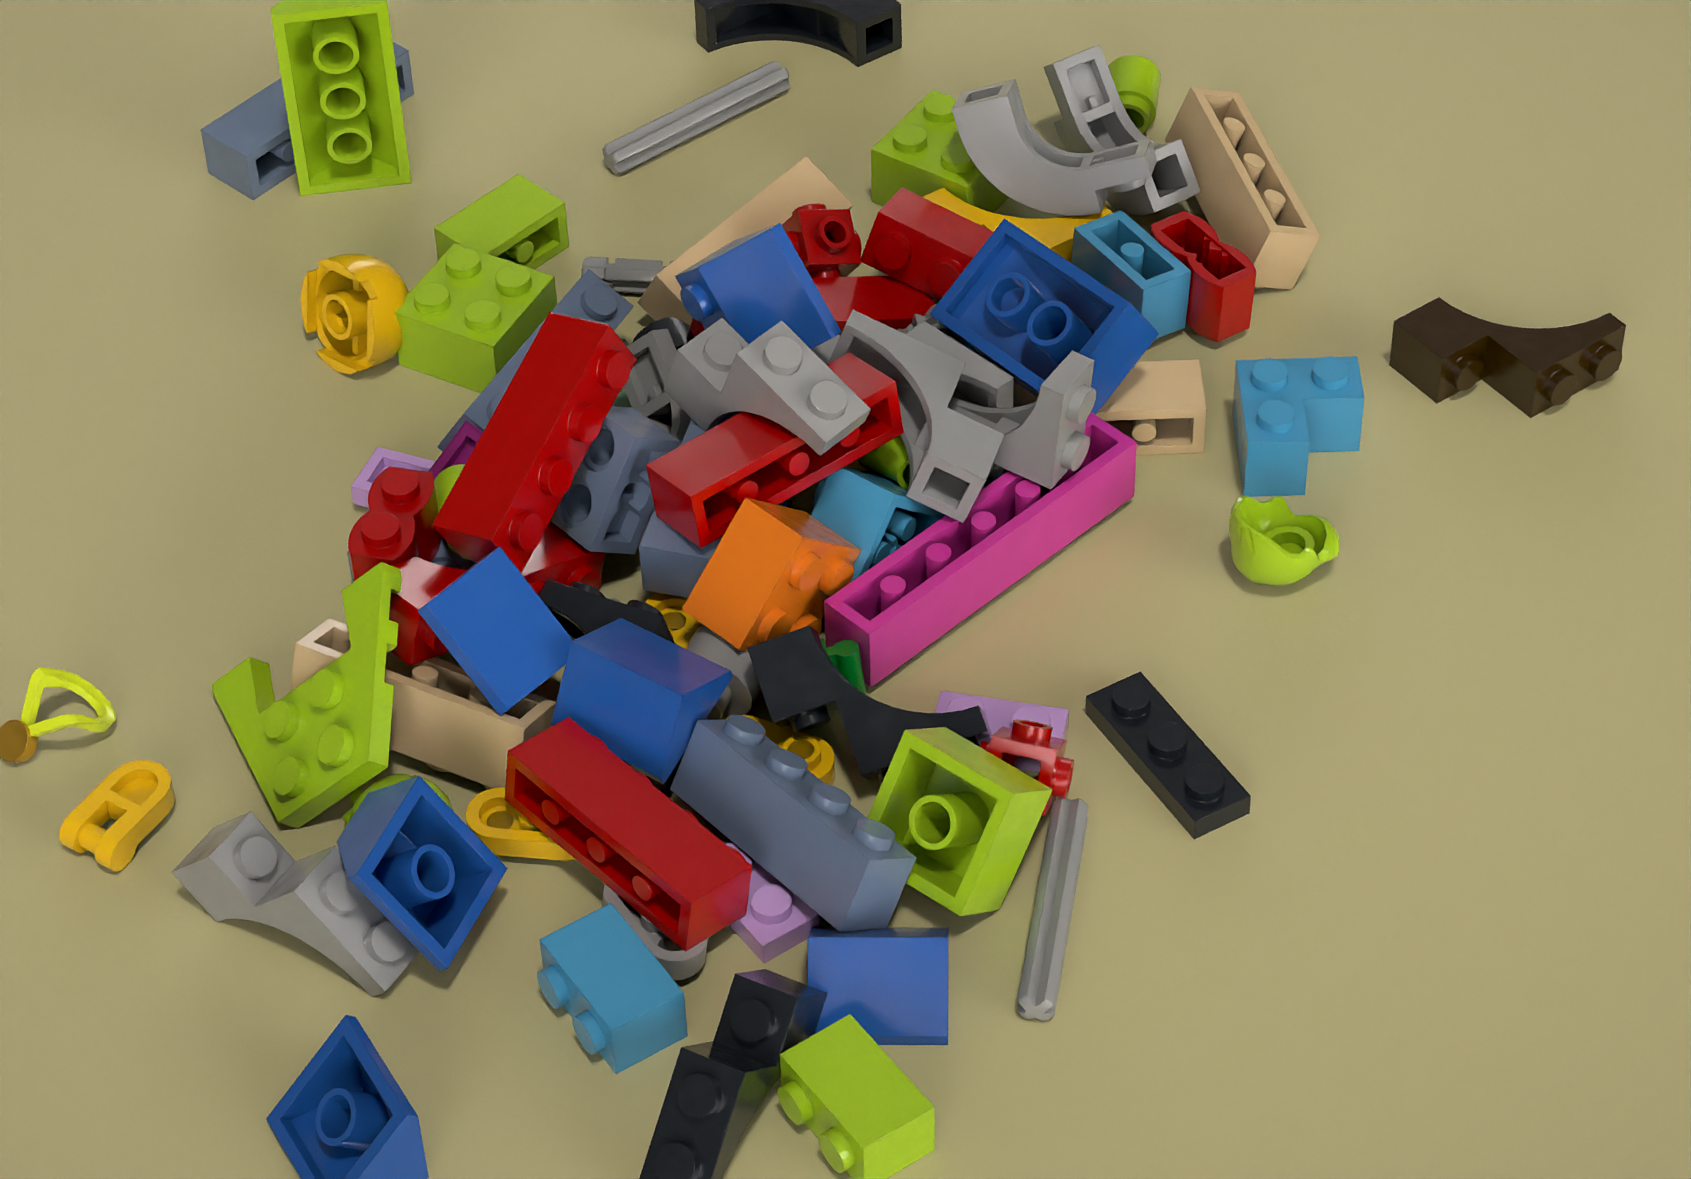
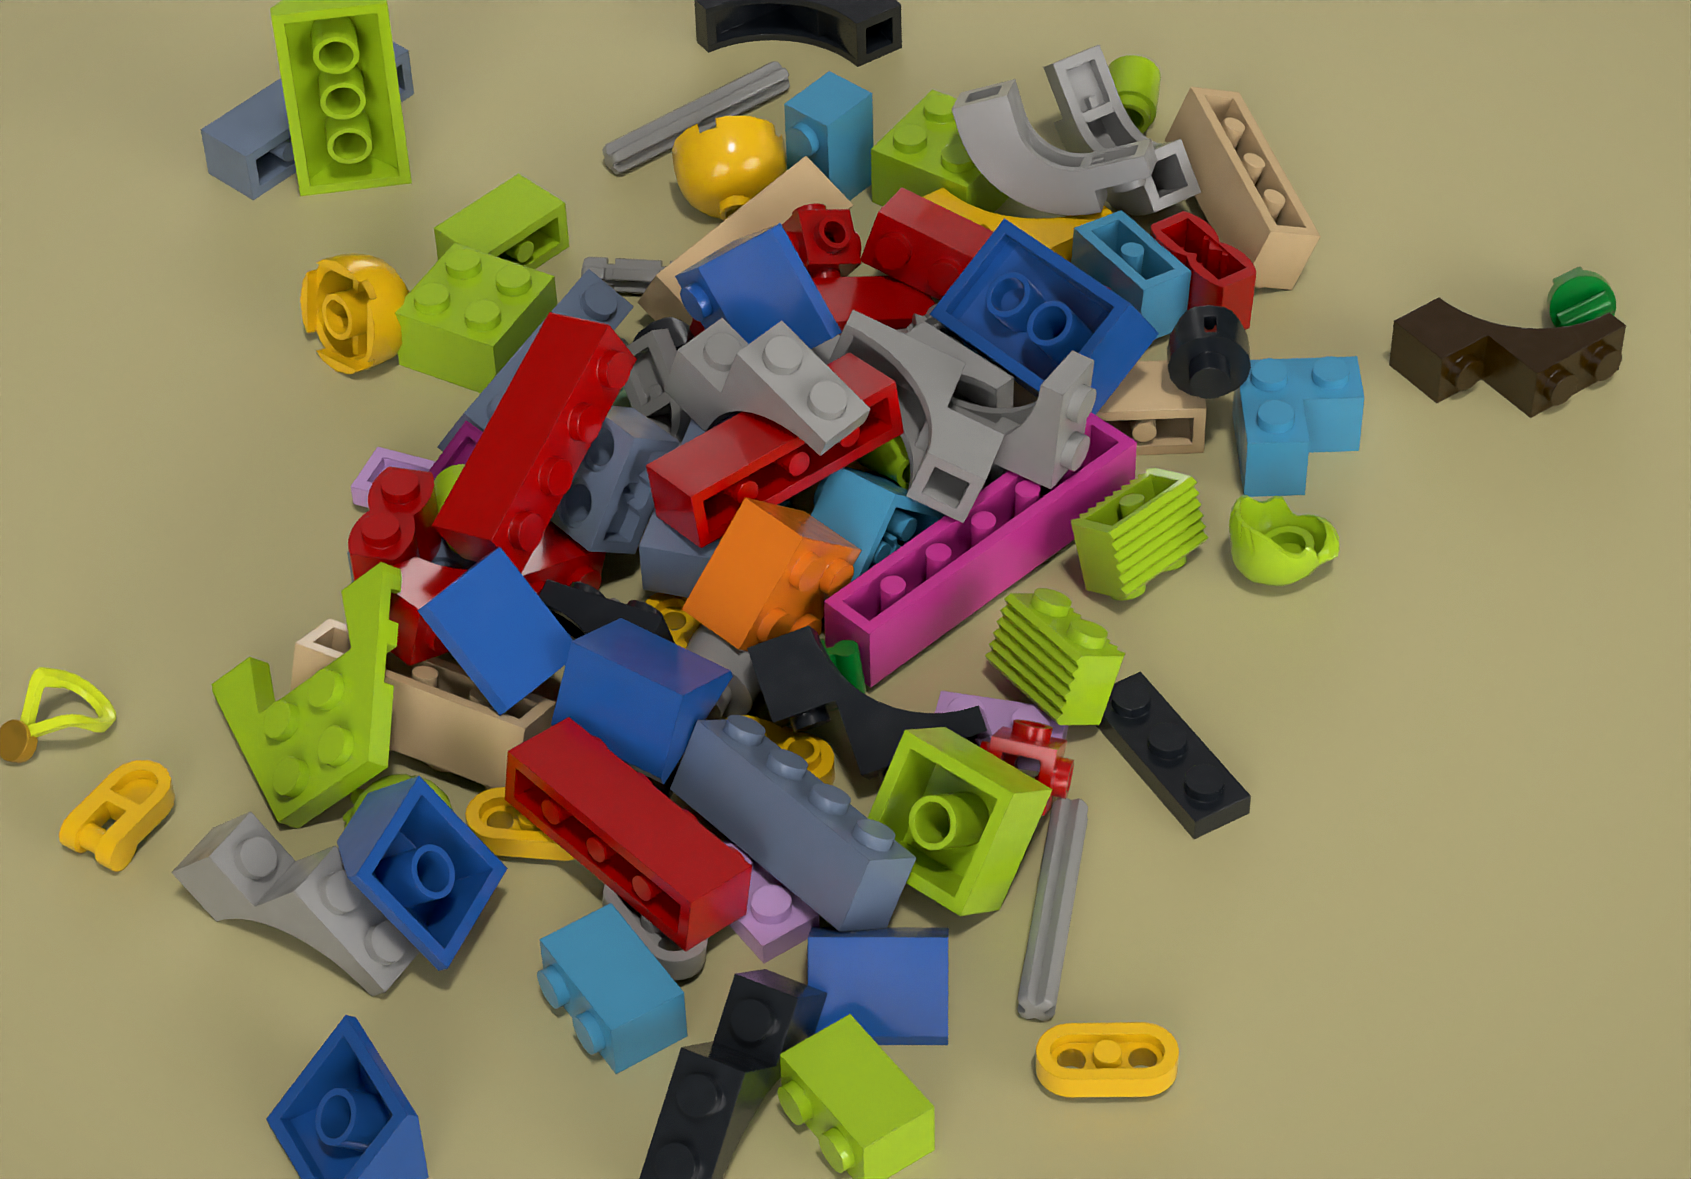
(727, 163): none -> yellow cylinder
(834, 130): none -> dark azure brick
(1055, 656): none -> lime brick
(1106, 1059): none -> yellow plate
(1139, 533): none -> lime brick
(1208, 362): none -> black piece
(1579, 298): none -> green piece

